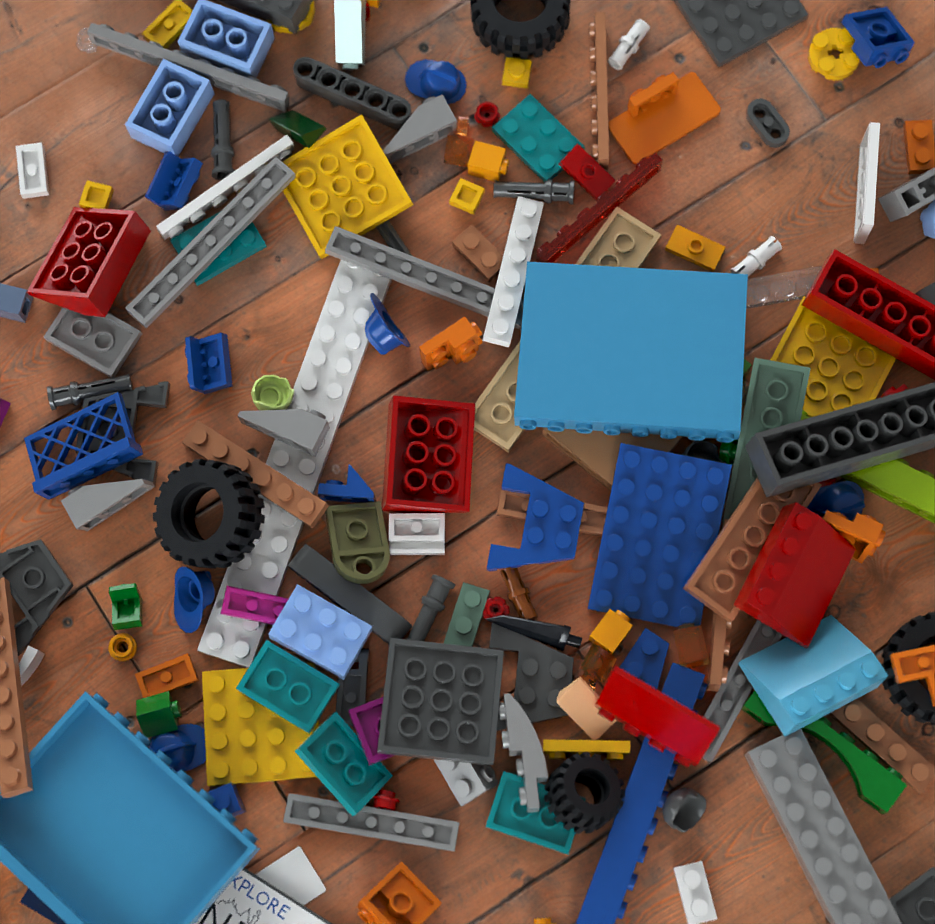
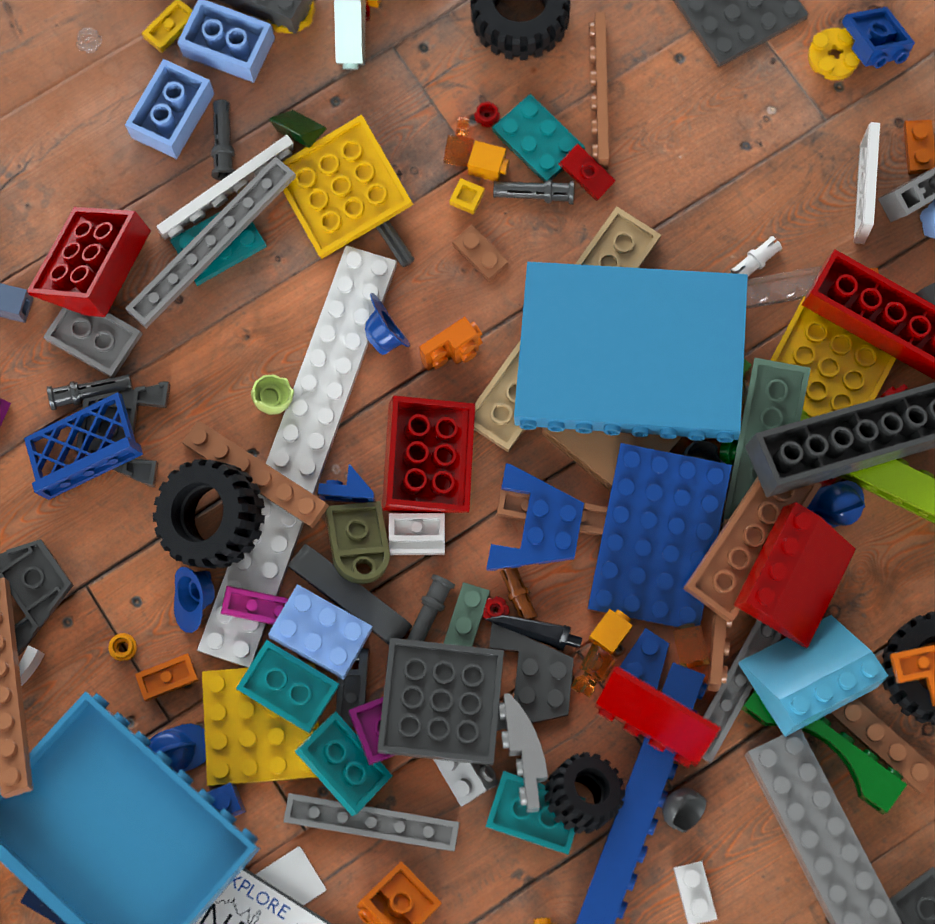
(32, 170): white plate -> none
(96, 195): yellow plate -> none
(97, 502): light grey slope -> none
(126, 606): green bracket -> none
(158, 714): green brick -> none
(173, 181): blue bracket -> none
(208, 363): blue bracket -> none
(223, 78): light grey plate -> none
(293, 426): light grey slope -> none
(345, 84): dark grey beam -> none
(385, 800): red plate -> none
(413, 272): light grey plate -> none
(426, 125): light grey slope -> none
(435, 78): blue piece -> none
(513, 272): white plate -> none
(516, 72): yellow plate -> none
(579, 703): light nougat slope -> none
(605, 205): clear red plate -> none
(612, 749): yellow plate -> none
(628, 44): white pin -> none
(662, 115): orange bracket -> none
(695, 248): light orange plate -> none
(770, 123): dark grey plate -> none
(862, 532): orange plate -> none

